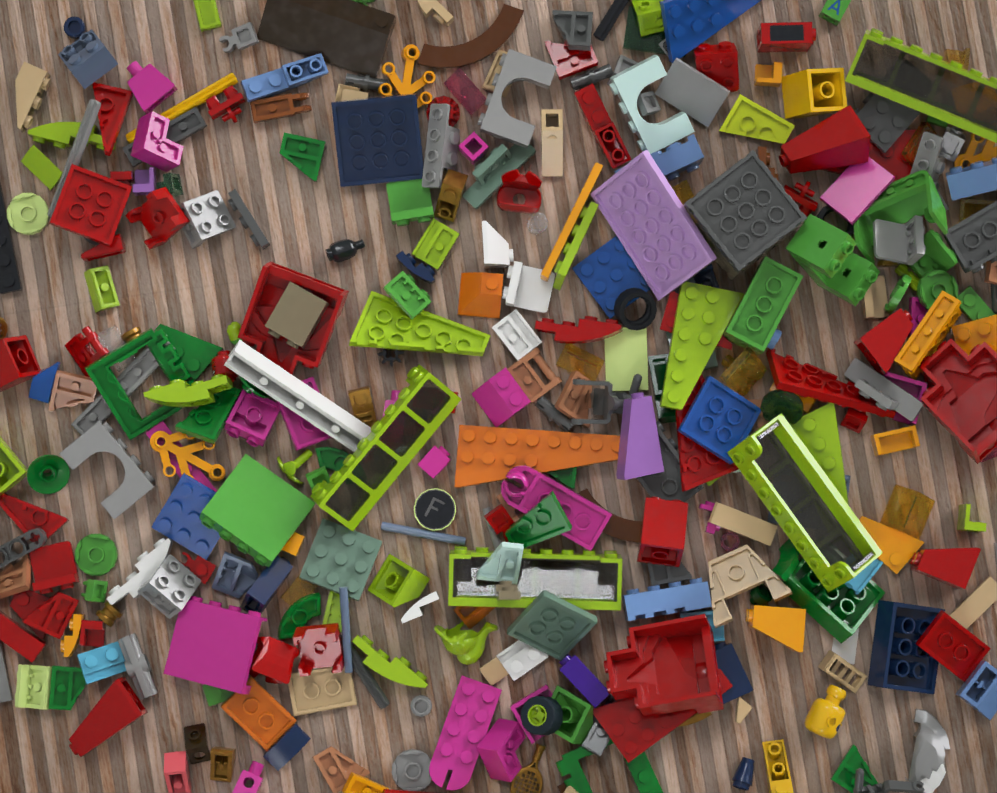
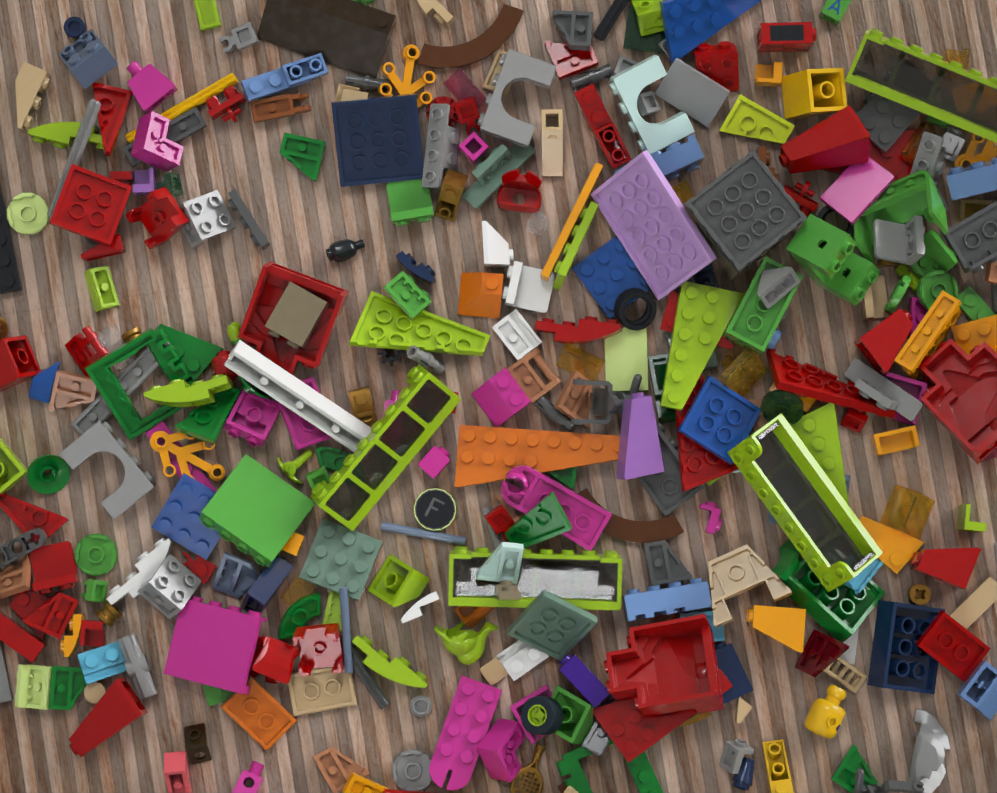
(42, 167): lime slope -> none
(94, 692): none -> tan tile
(222, 764): pearl gold slope -> none
(287, 747): dark blue slope -> none
(425, 359): none -> light grey pin
(435, 244): lime plate -> none
(467, 113): none -> red plate
(662, 532): red slope -> none
(733, 755): none -> light grey bracket
(734, 545): clear pink bush -> none
(742, 524): tan slope -> none
(760, 595): dark green tile -> none
(776, 284): none -> light grey slope
(819, 653): none -> dark red wing
(915, 596): none -> pearl gold wheel

